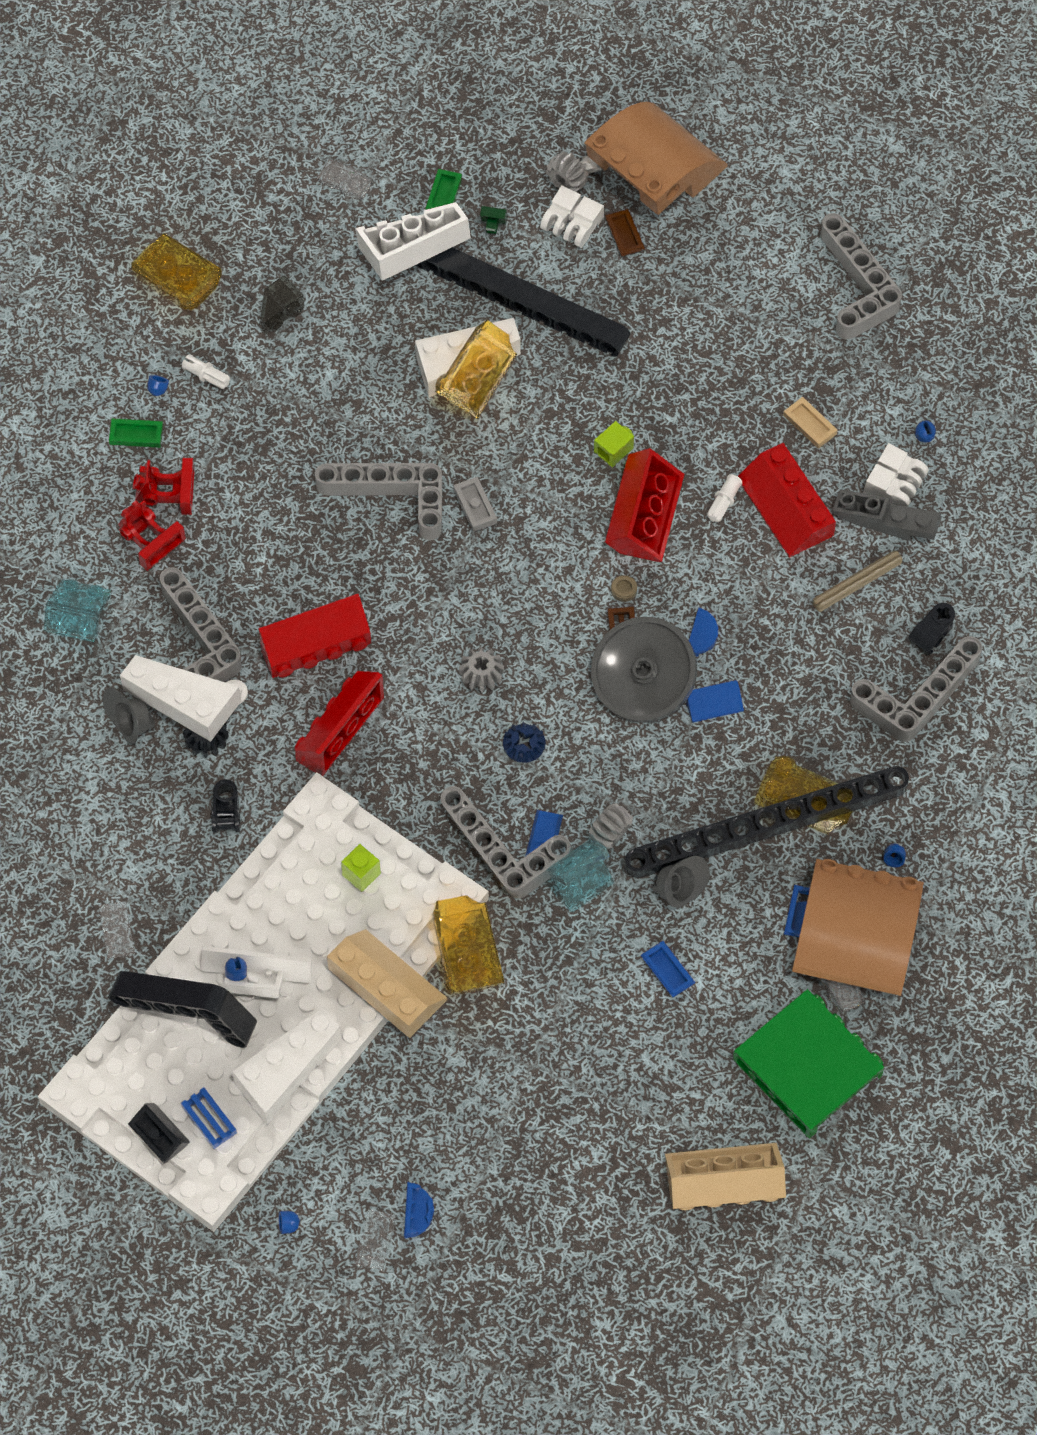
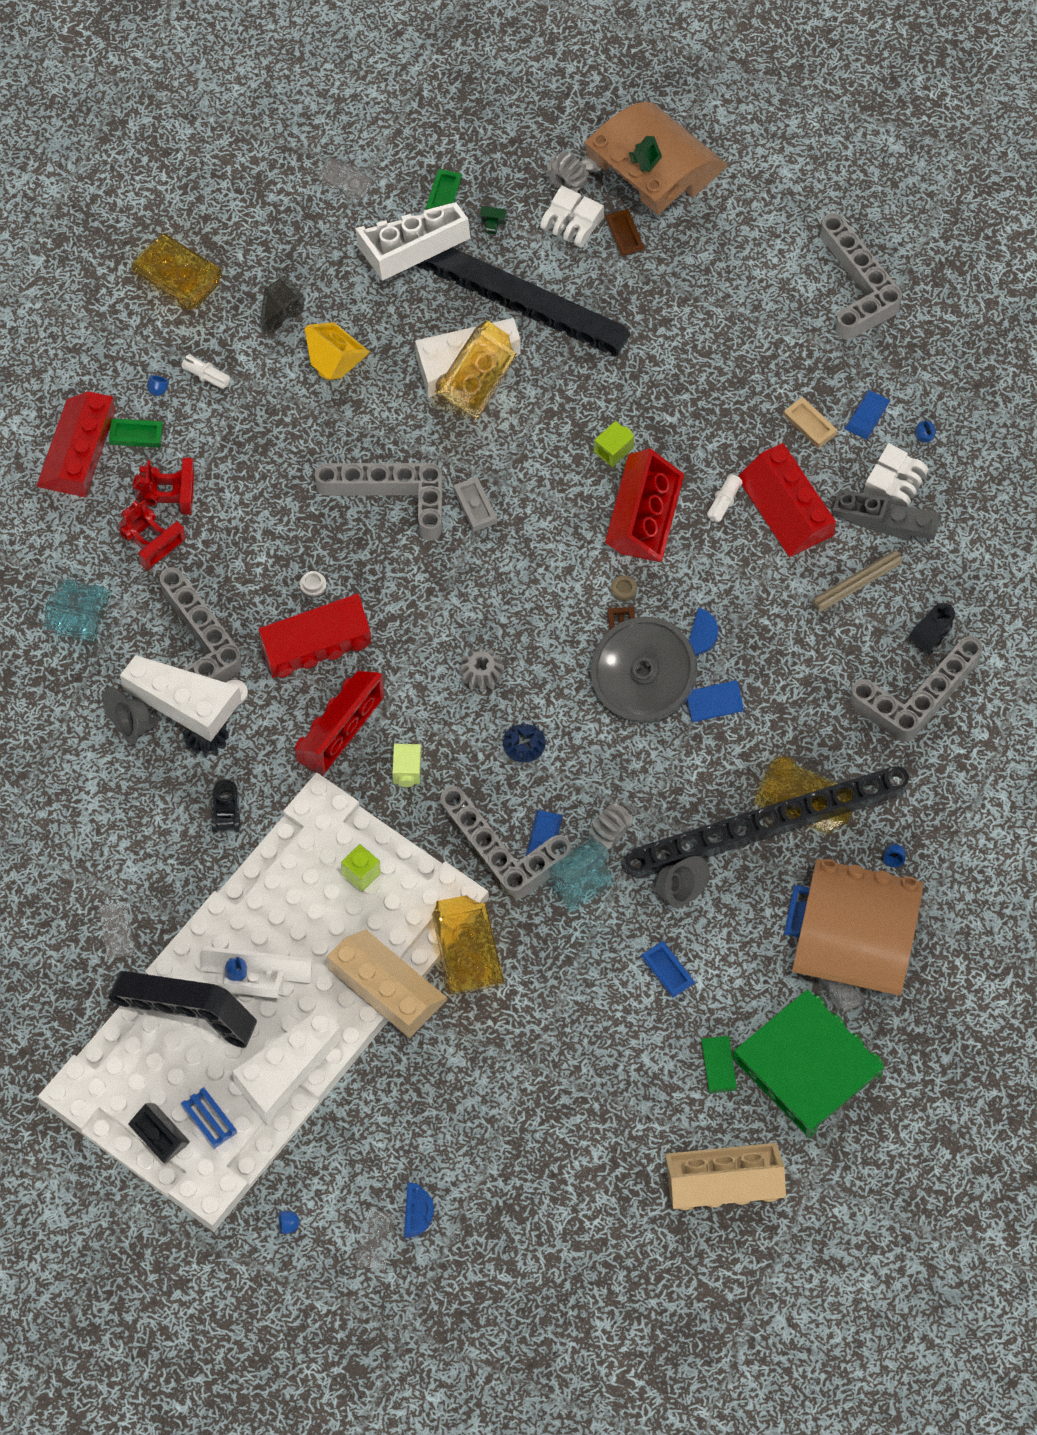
(77, 444): none -> red slope
(313, 584): none -> white plate
(333, 350): none -> yellow slope
(406, 764): none -> yellowish green brick
(646, 154): none -> dark green tile
(718, 1064): none -> green tile
(867, 414): none -> blue tile

